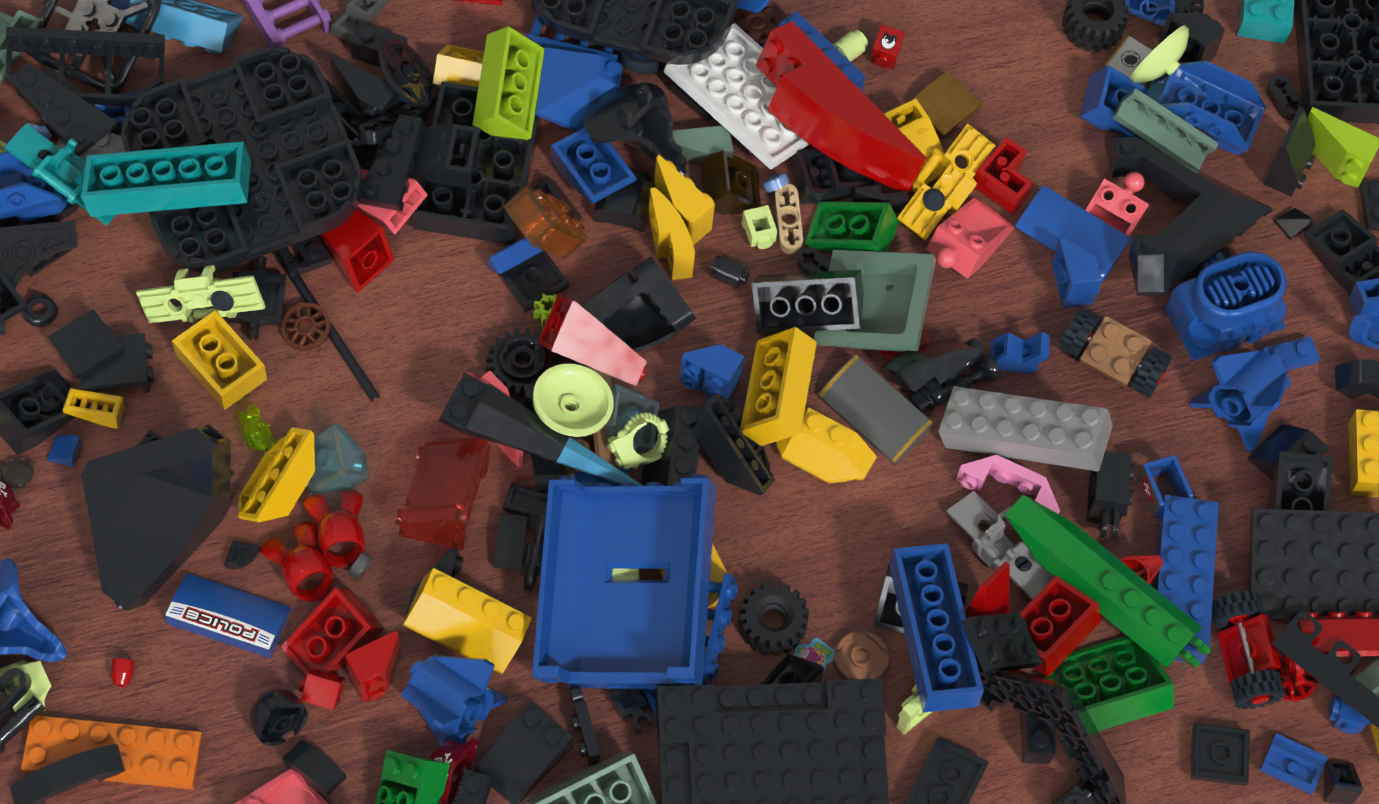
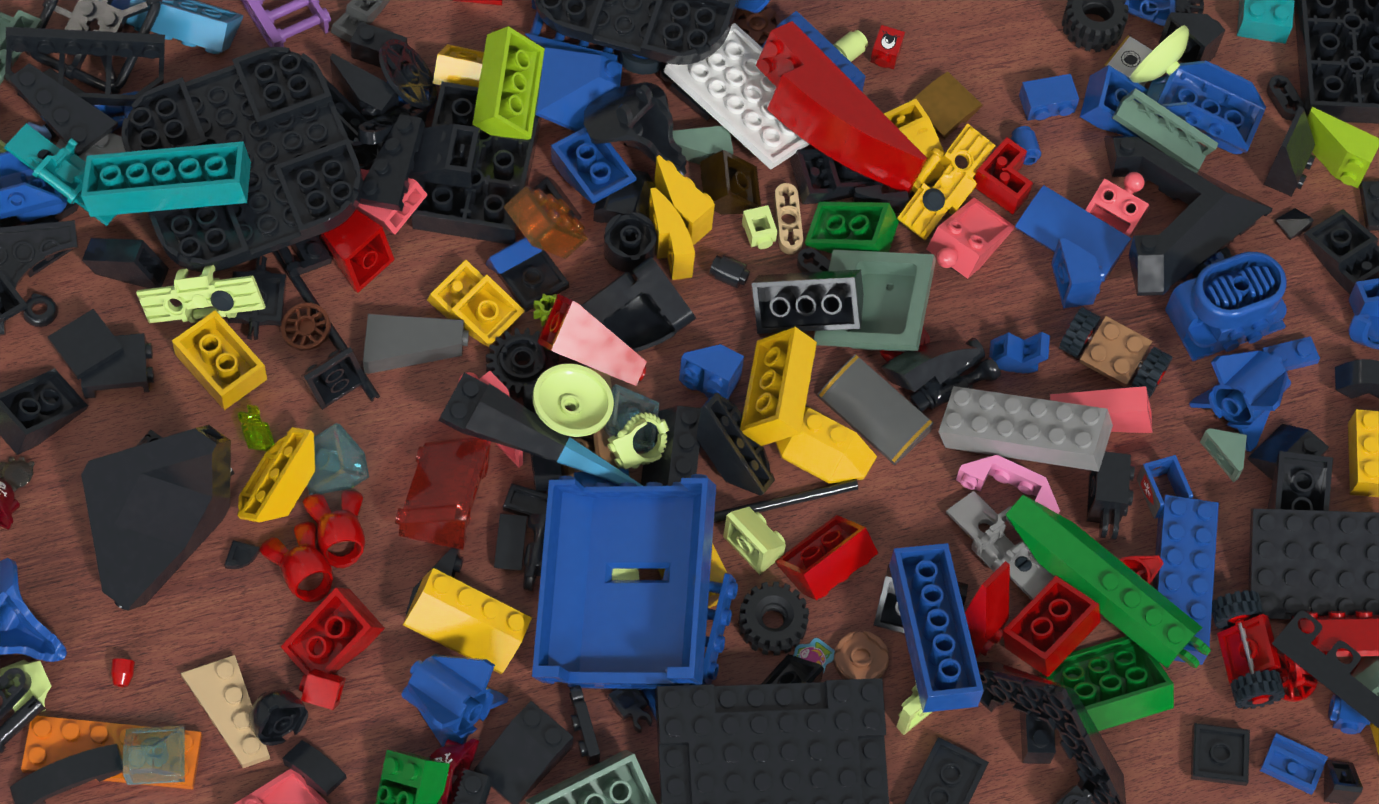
(65, 450): blue slope -> none
(103, 417): yellow slope -> none
(125, 261): none -> black slope
(154, 755): none -> clear light blue slope
(226, 701): none -> tan wing
(227, 615): blue slope -> none
(334, 377): none -> black slope
(361, 565): dark grey tile -> none
(374, 666): red slope -> none
(410, 341): none -> dark grey slope
(477, 301): none -> yellow slope
(629, 241): none -> black brick
(753, 538): none -> yellowish green slope
(775, 182): medium blue tile -> none
(792, 499): none -> black piece
(827, 557): none -> red slope
(1002, 642): black plate -> none
(1027, 139): none -> blue brick
(1049, 97): none -> blue brick
(1127, 406): none -> coral slope
(1227, 450): none -> sand green slope

